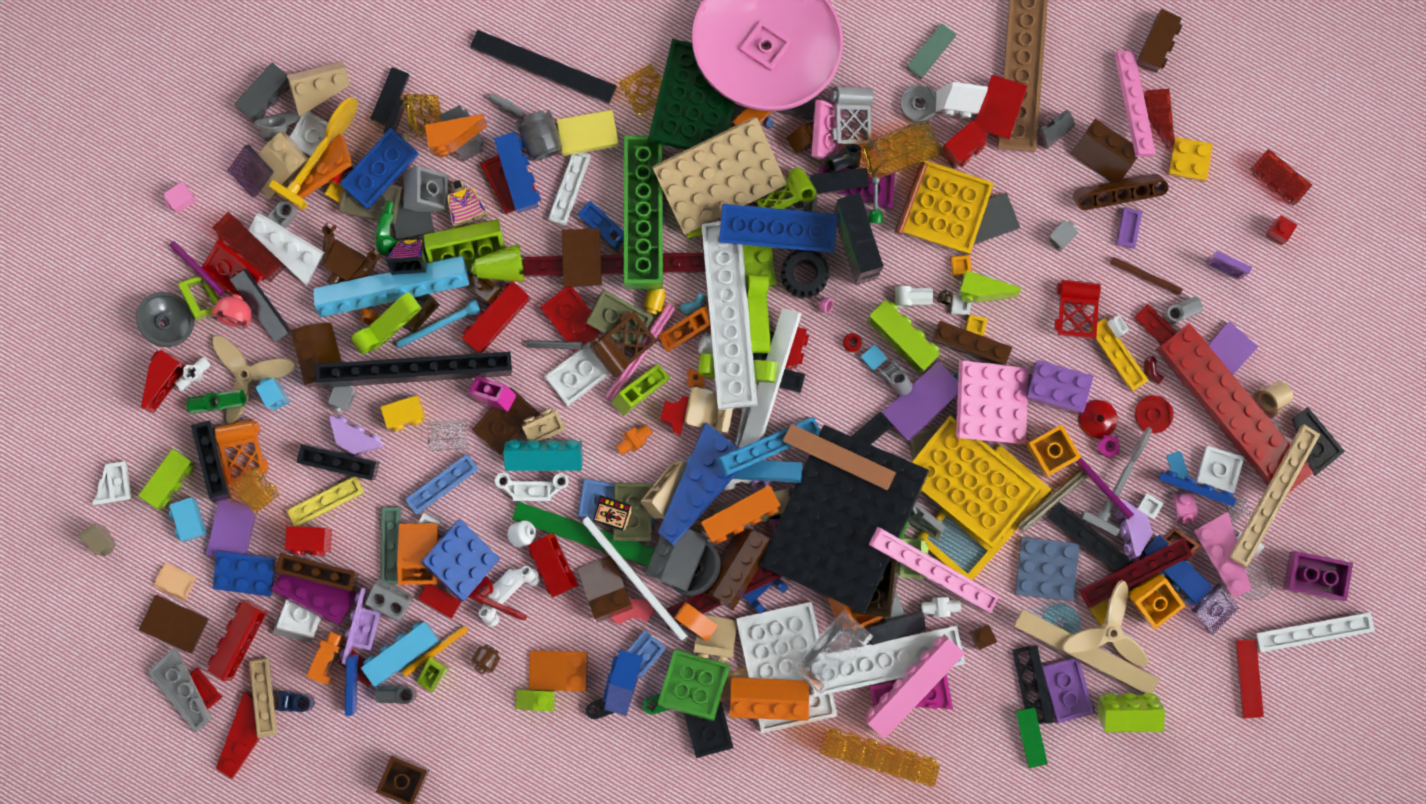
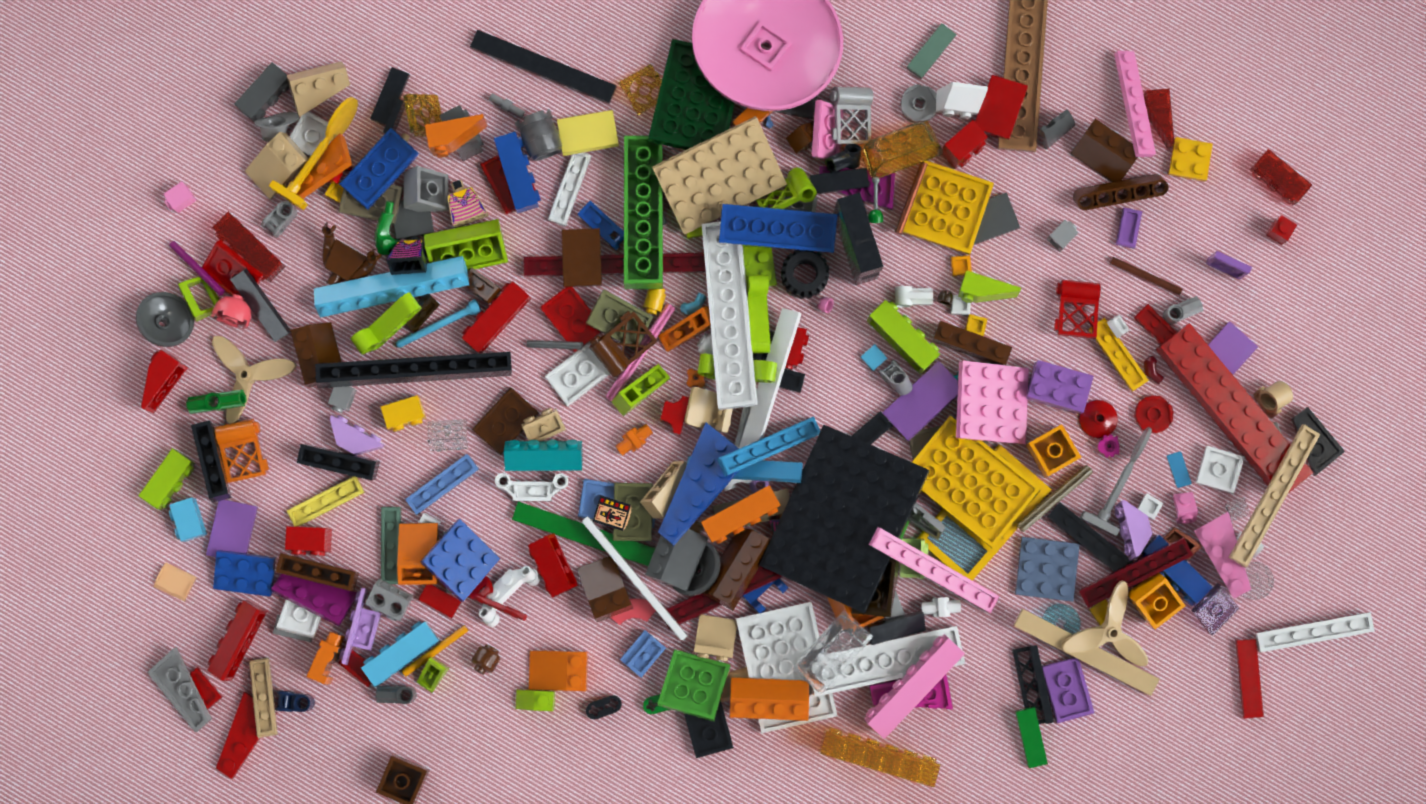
(98, 539): dark tan slope -> none
(114, 484): white wing -> none
(174, 624): reddish brown tile -> none
(199, 368): white axle -> none
(250, 170): clear purple tile -> none
(255, 489): clear yellow brick -> none
(272, 393): medium azure brick -> none
(290, 249): white wing -> none
(351, 685): blue tile -> none
(369, 316): orange plate -> none
(492, 393): dark pink brick -> none
(500, 265): lime cone -> none
(521, 533): white head -> none
(622, 682): blue brick -> none
(696, 621): orange slope -> none
(839, 457): nougat tile -> none
(852, 336): red plate -> none
(982, 637): reddish brown brick -> none
(1104, 488): magenta bar -> none
(1131, 713): lime brick -> none
(1159, 41): reddish brown brick -> none
(1205, 490): blue plate -> none
(1318, 576): magenta brick -> none

